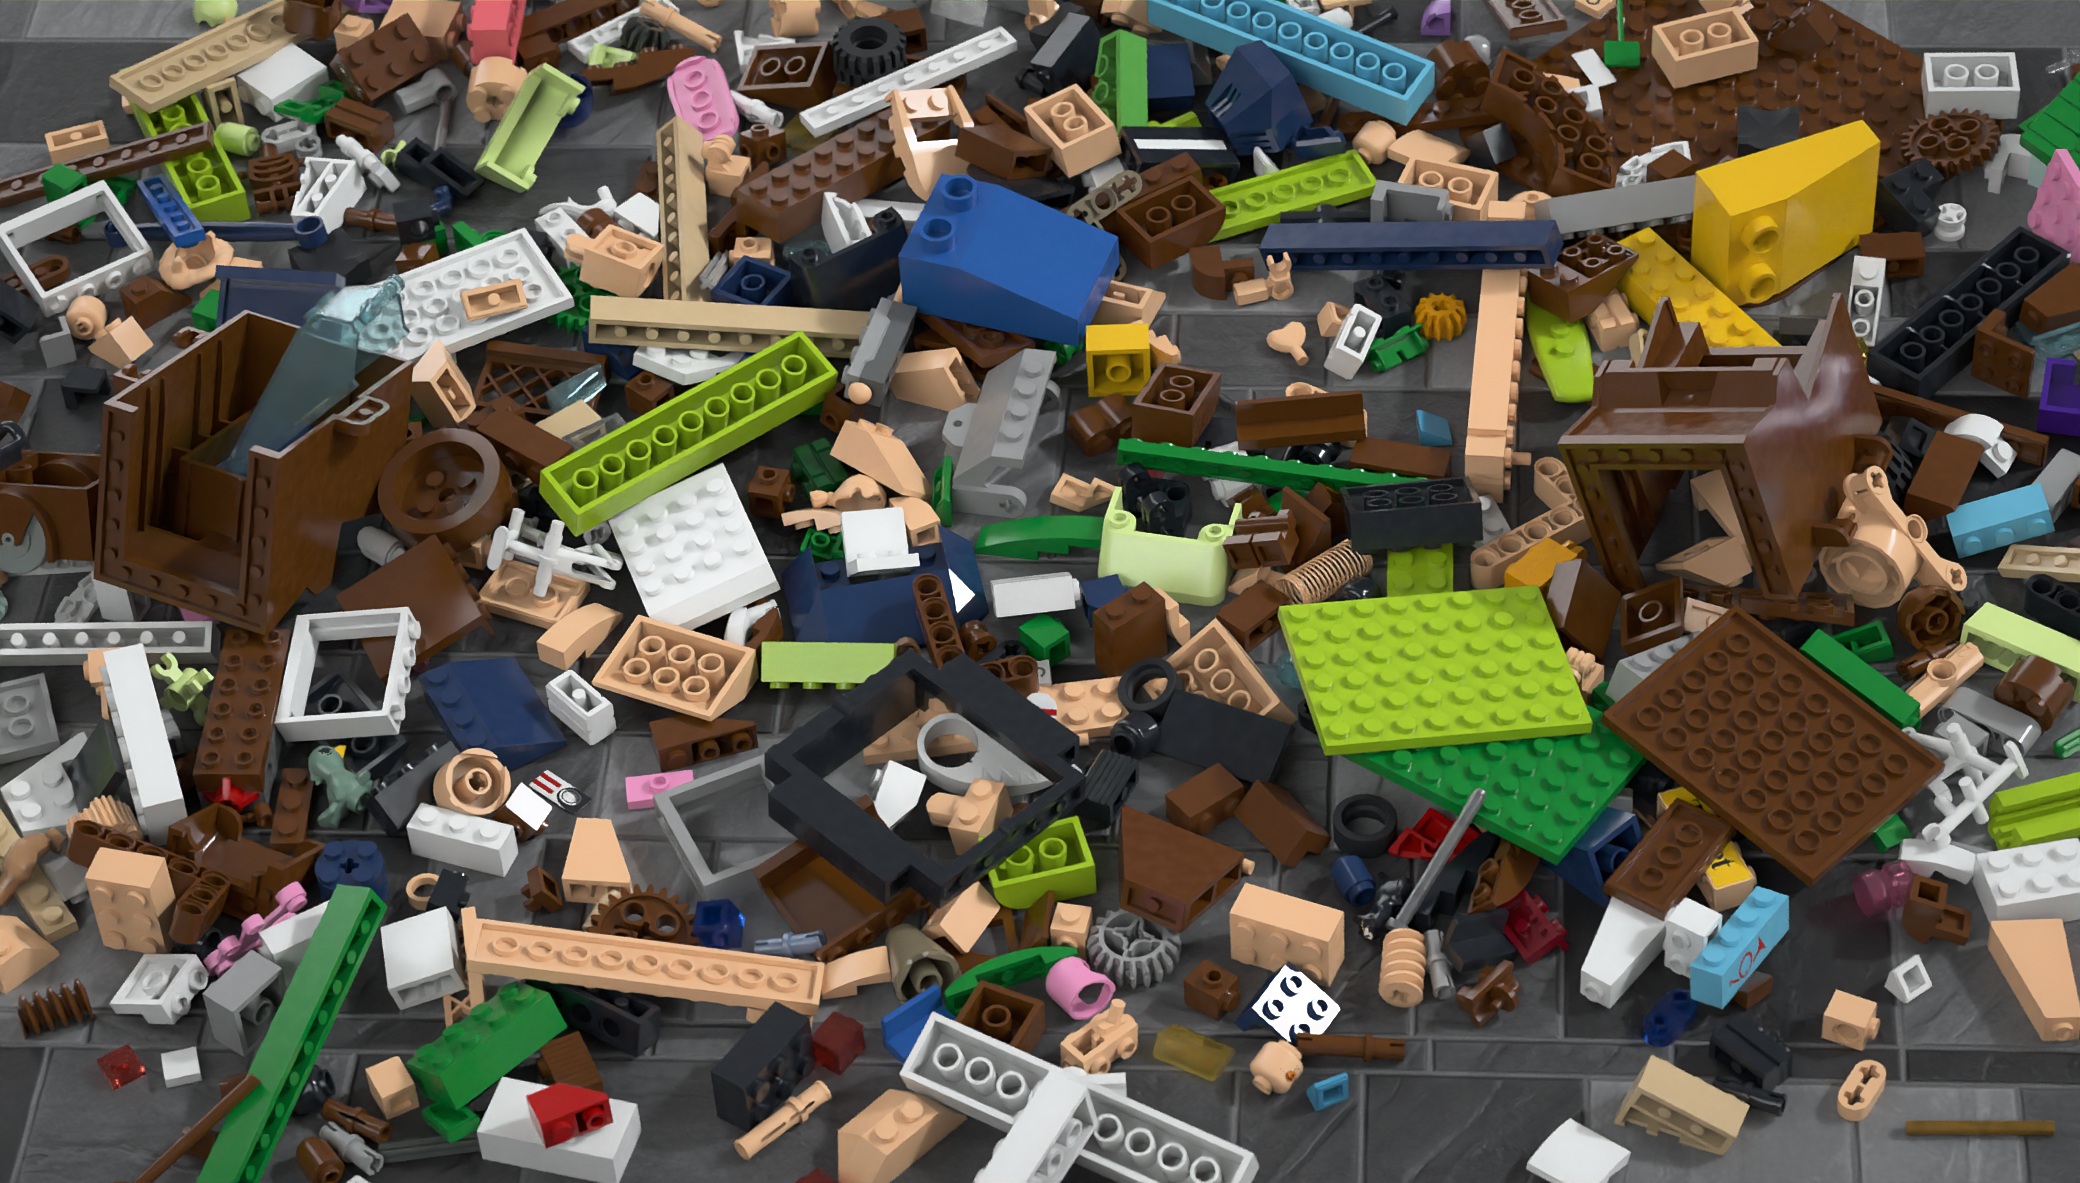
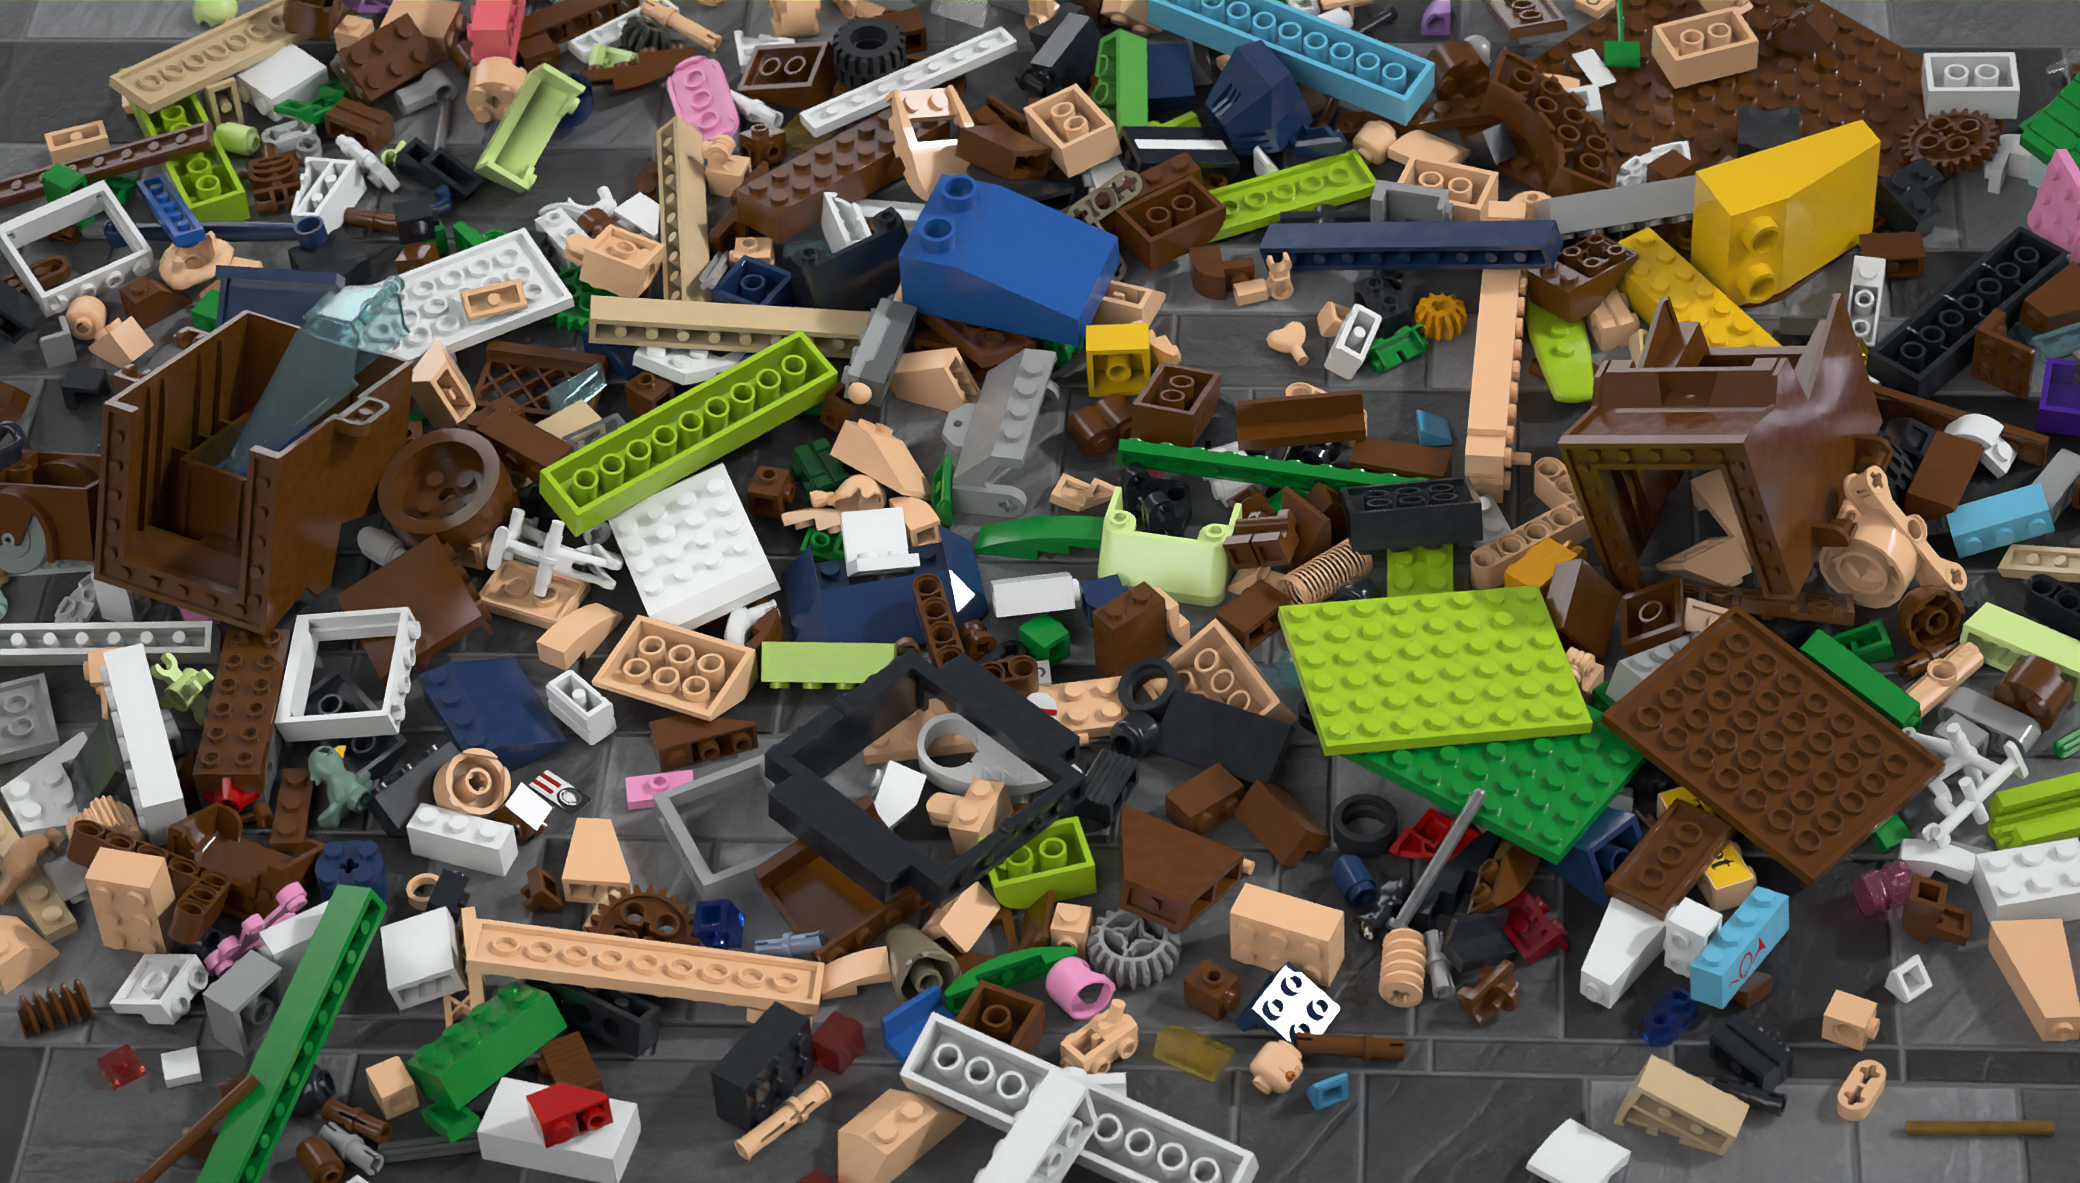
(1950, 222): white wheel -> none

